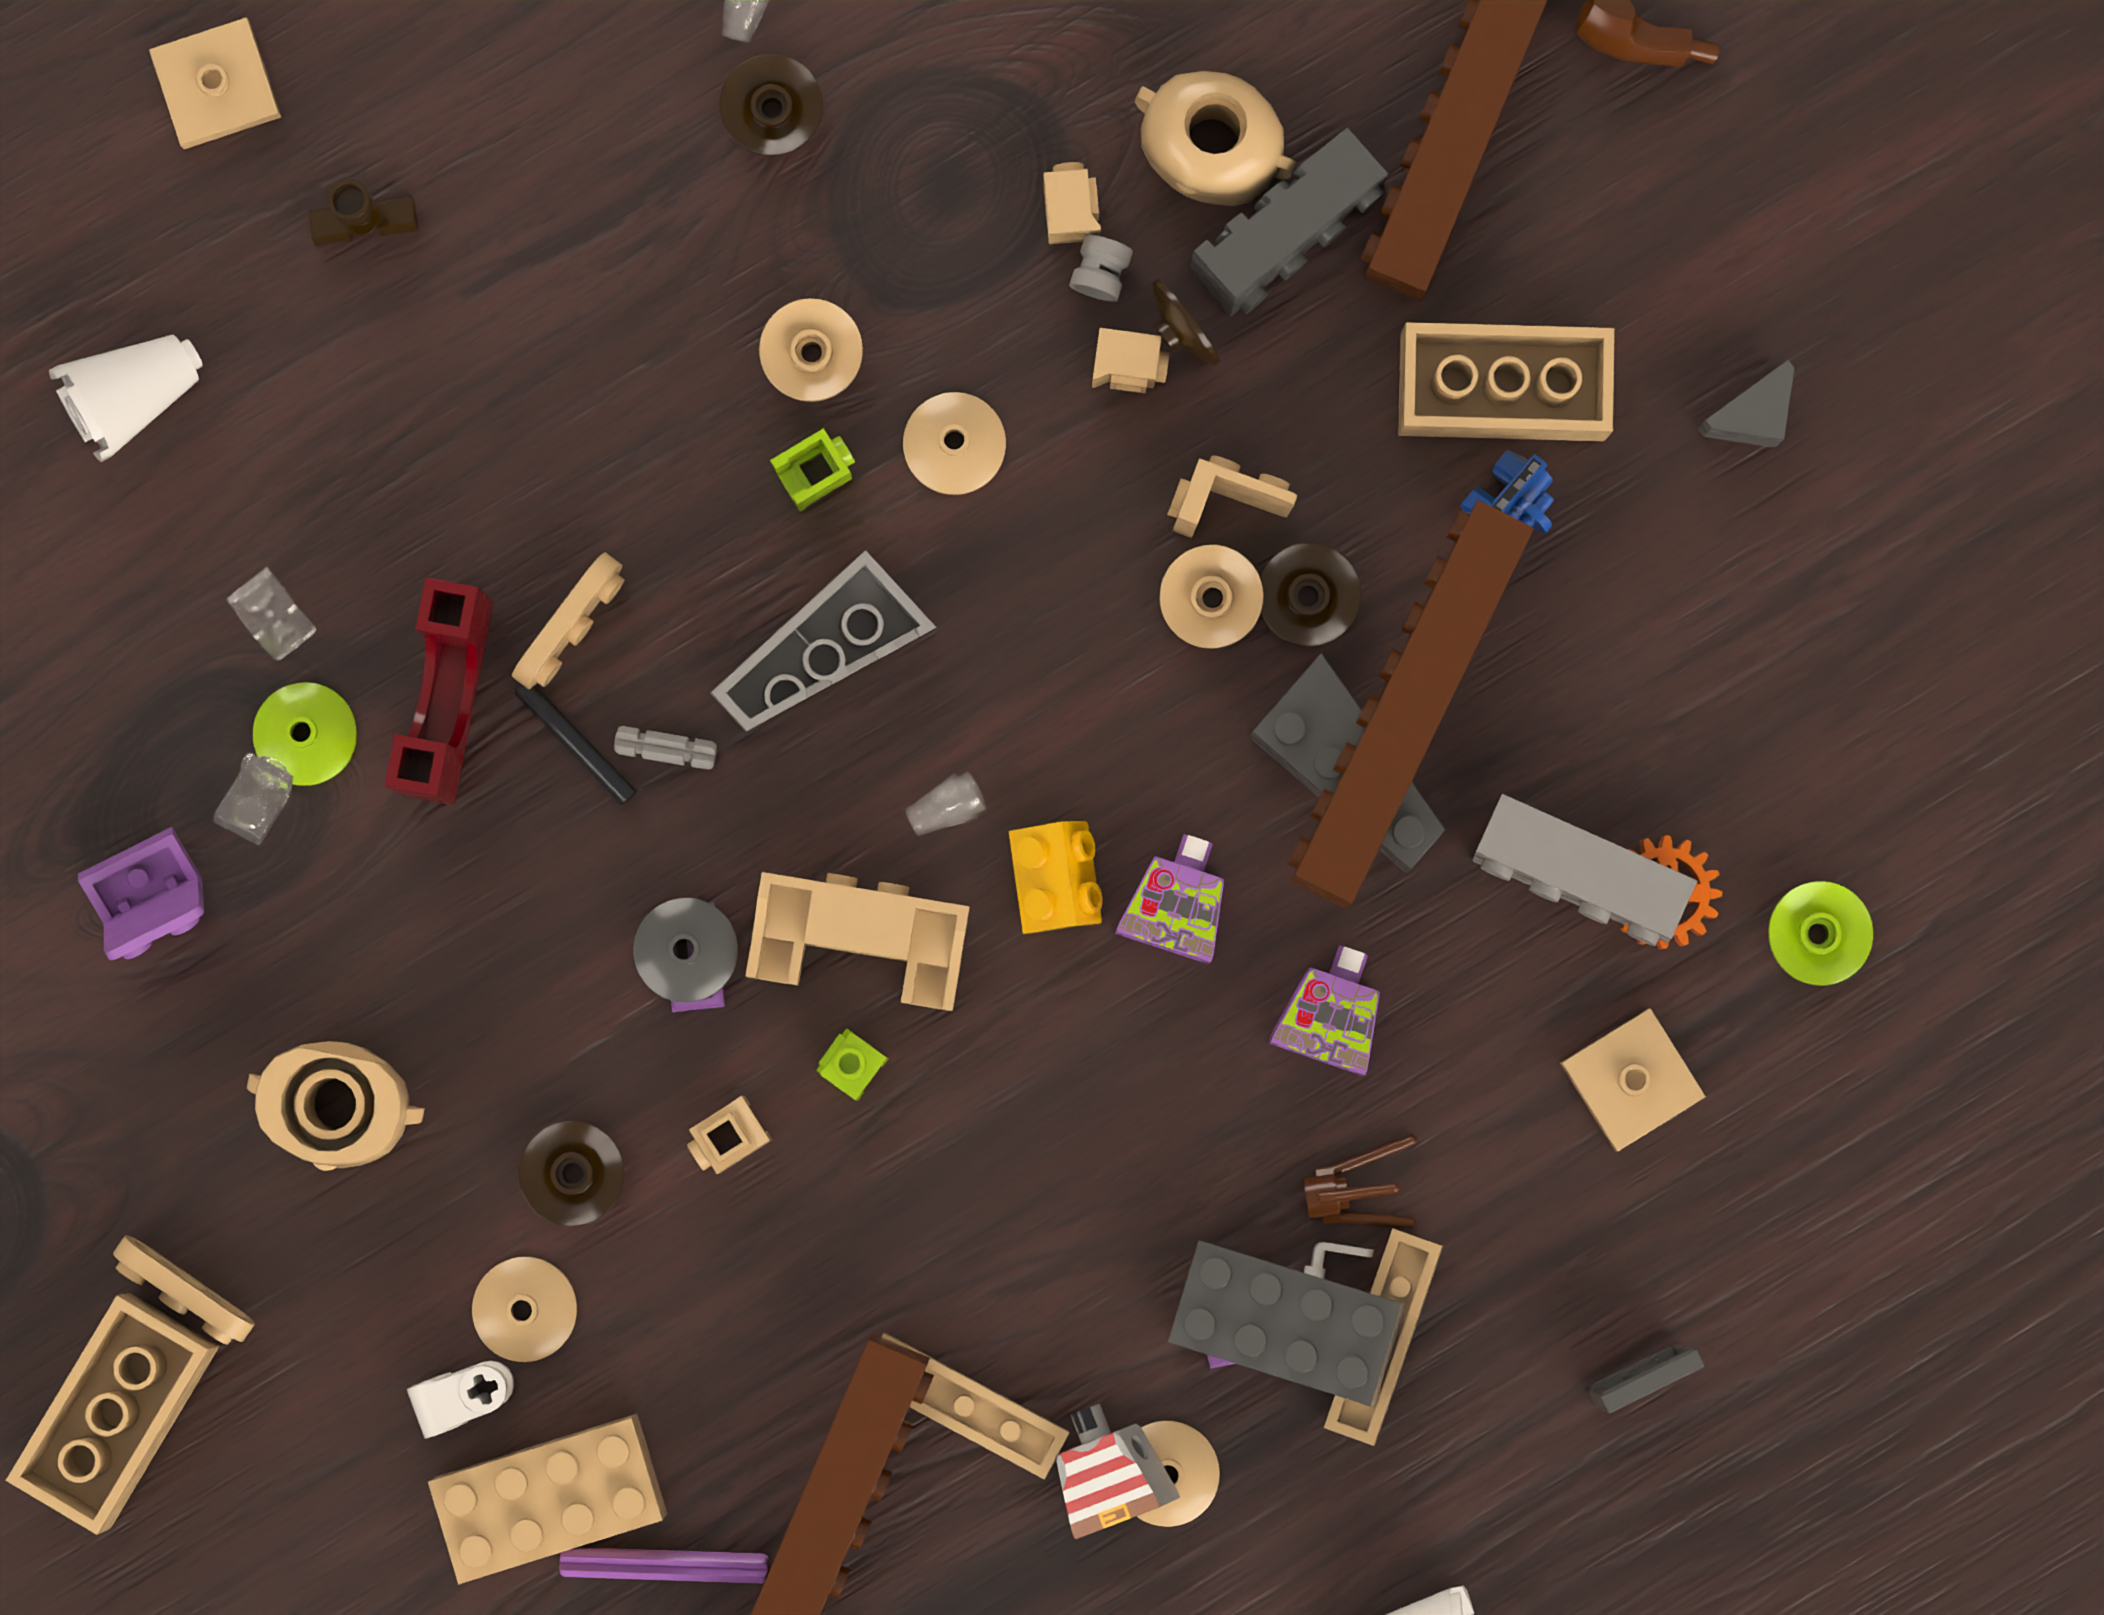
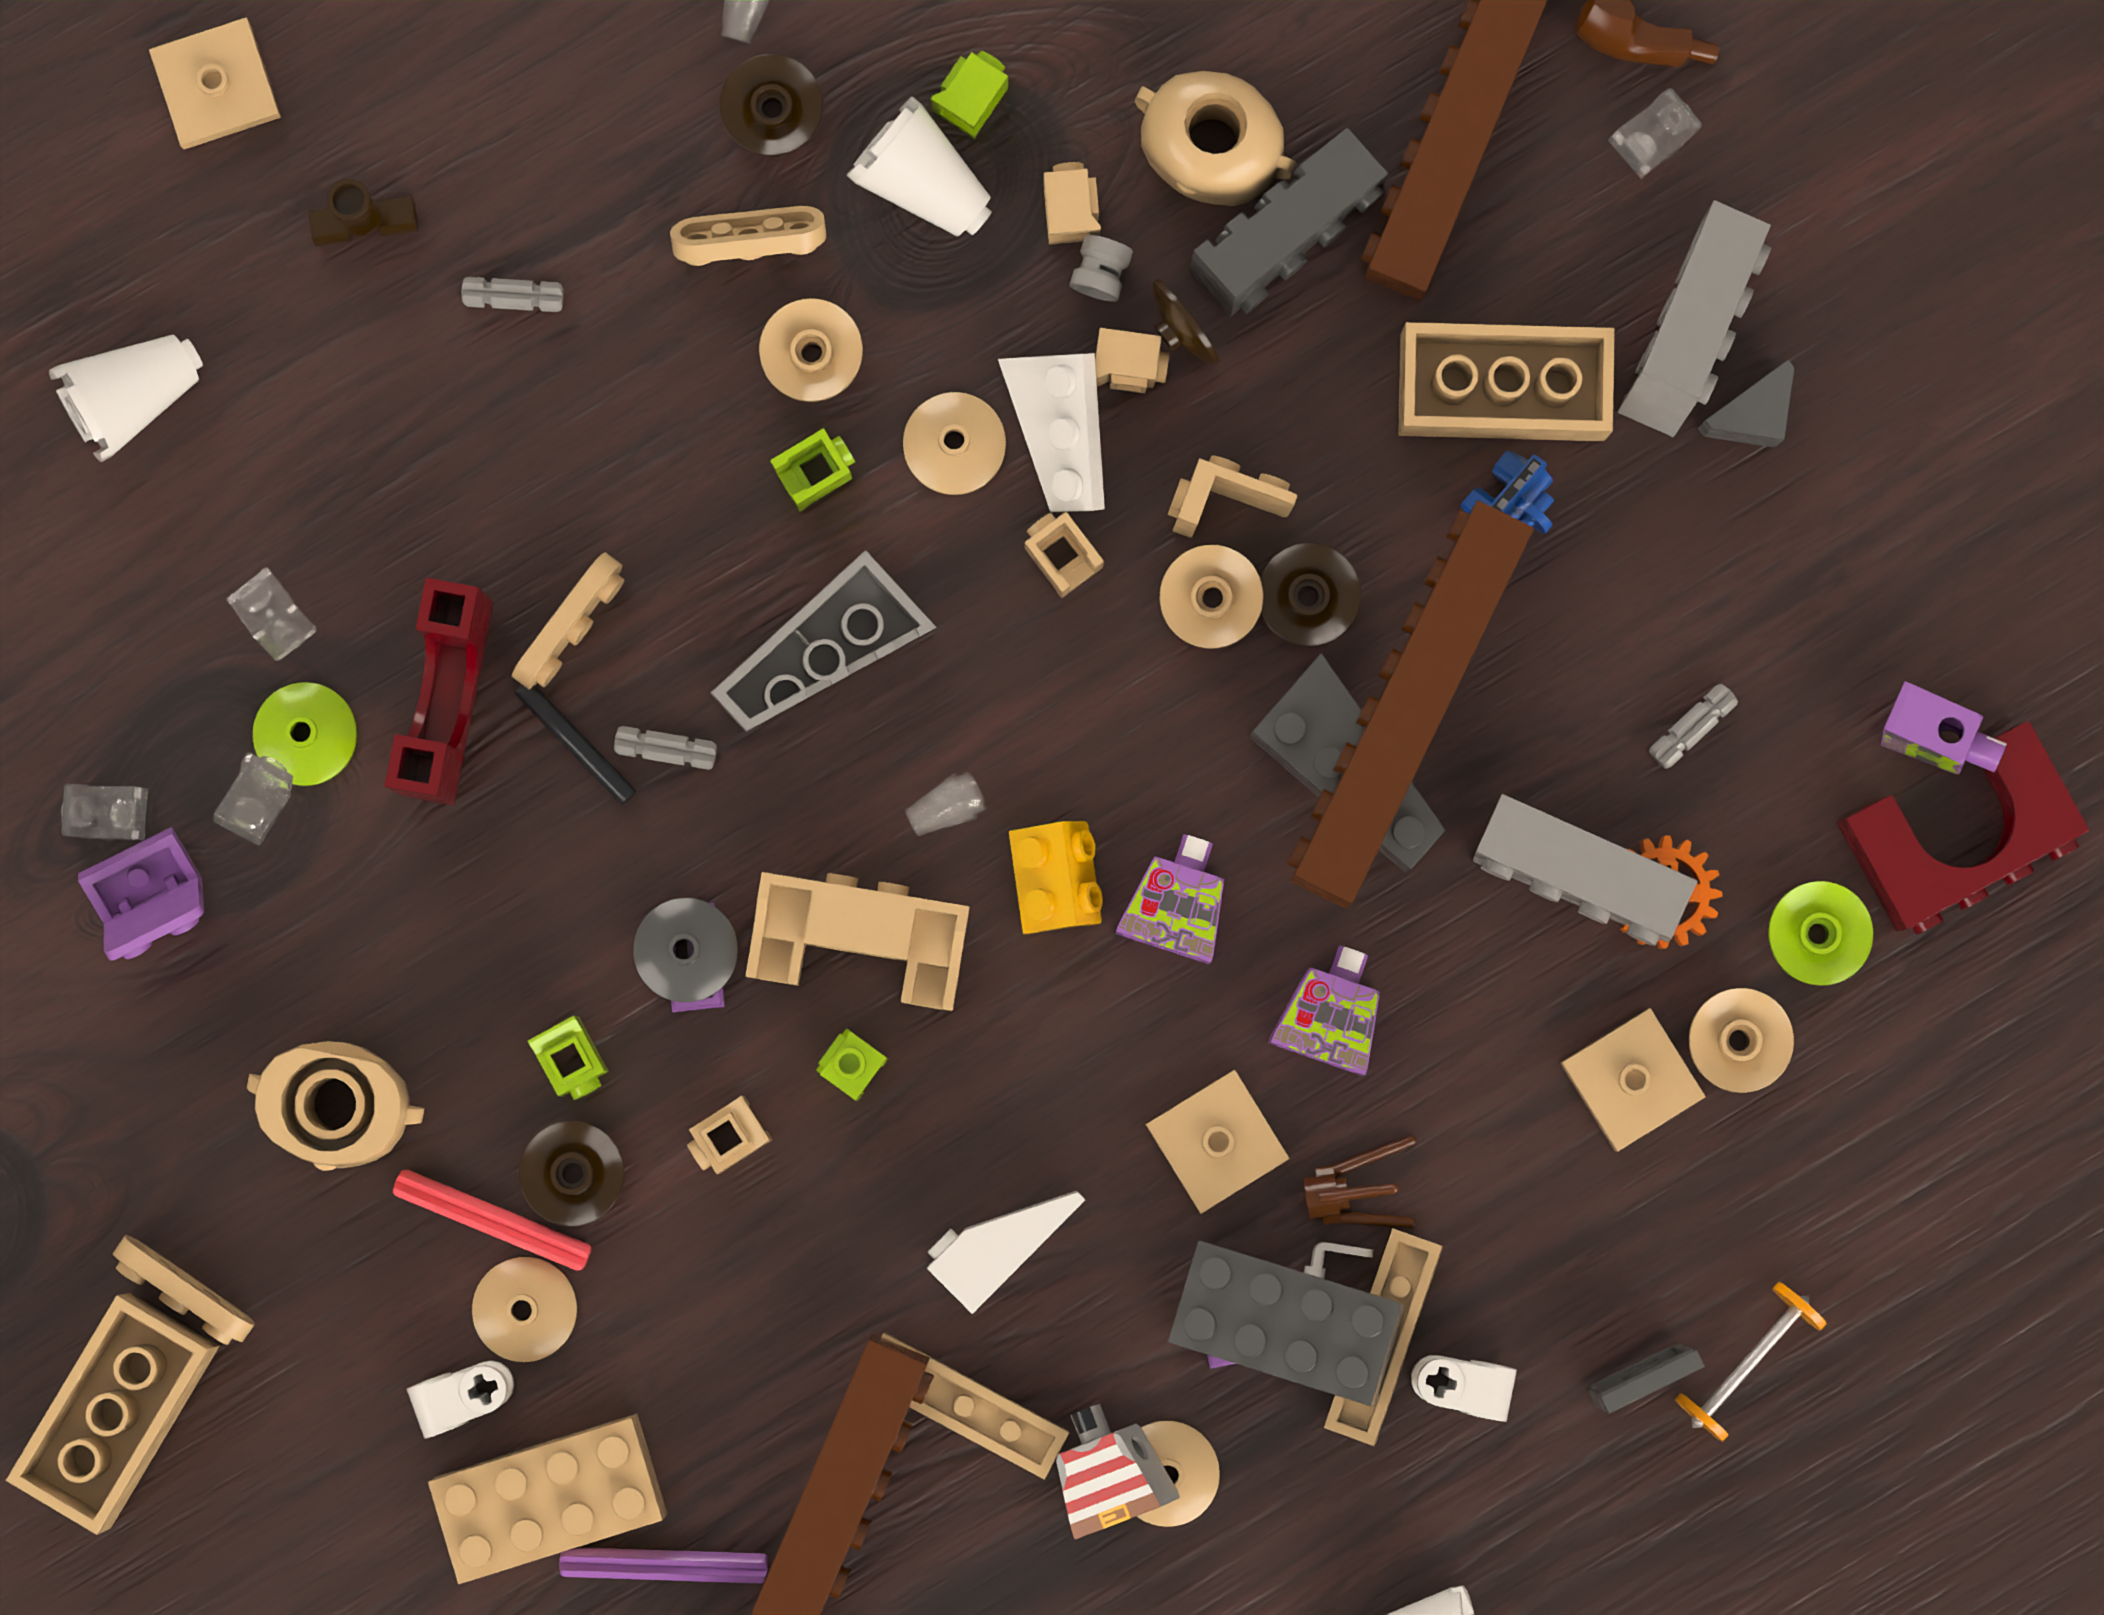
(104, 812): none -> clear bracket
(492, 1220): none -> coral axle
(512, 294): none -> light grey axle
(559, 1037): none -> lime window
(748, 234): none -> tan plate
(922, 173): none -> white cone
(971, 92): none -> lime window
(991, 1251): none -> white slope
(1047, 532): none -> tan window
(1061, 426): none -> white wing
(1217, 1141): none -> tan plate
(1473, 1386): none -> white piece
(1656, 133): none -> clear bracket
(1693, 726): none -> light grey axle
(1697, 319): none -> light grey wedge
(1767, 1034): none -> tan dish
(1797, 1307): none -> axle
(1919, 720): none -> medium lavender torso
(2036, 822): none -> dark red arch

